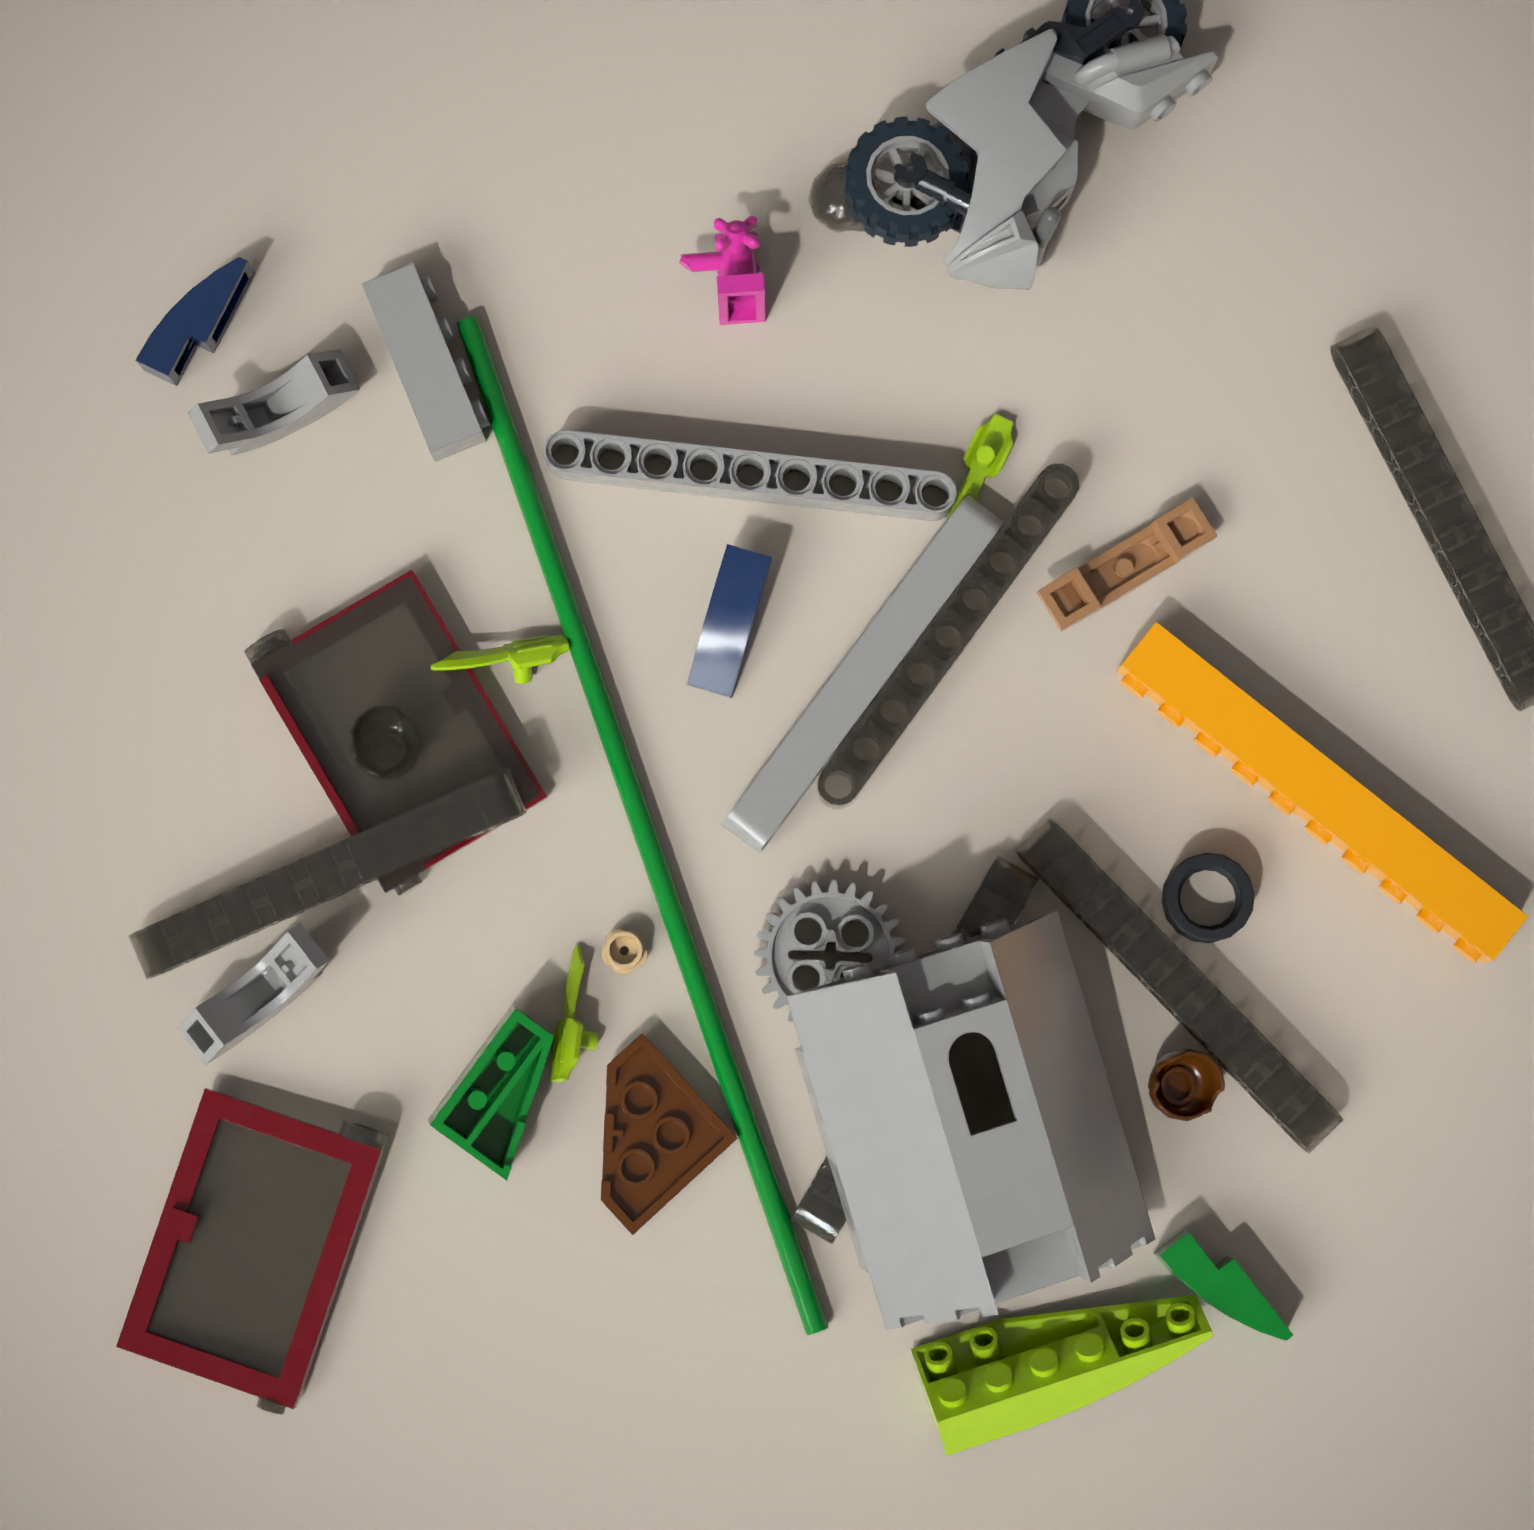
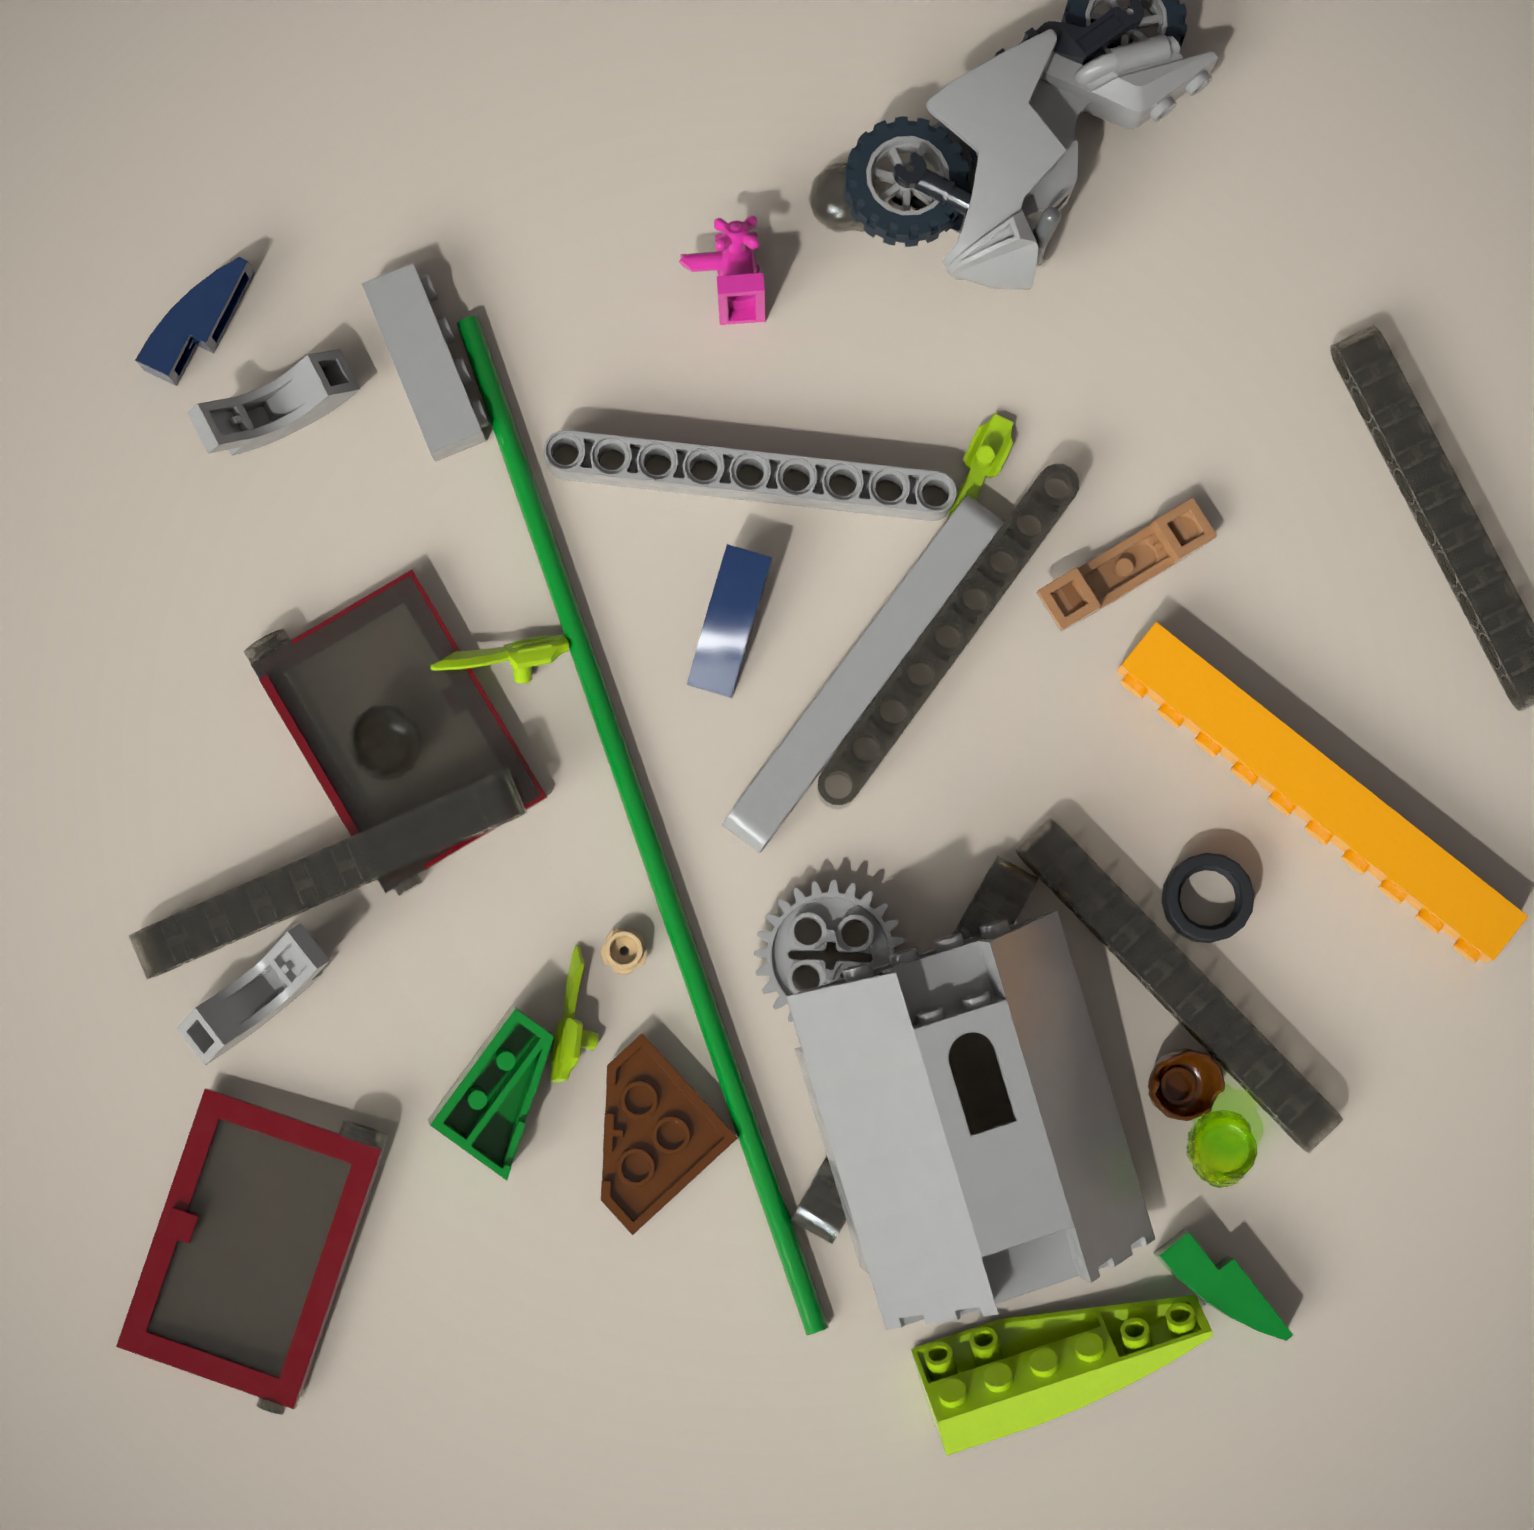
(1221, 1148): none -> clear neon green hair

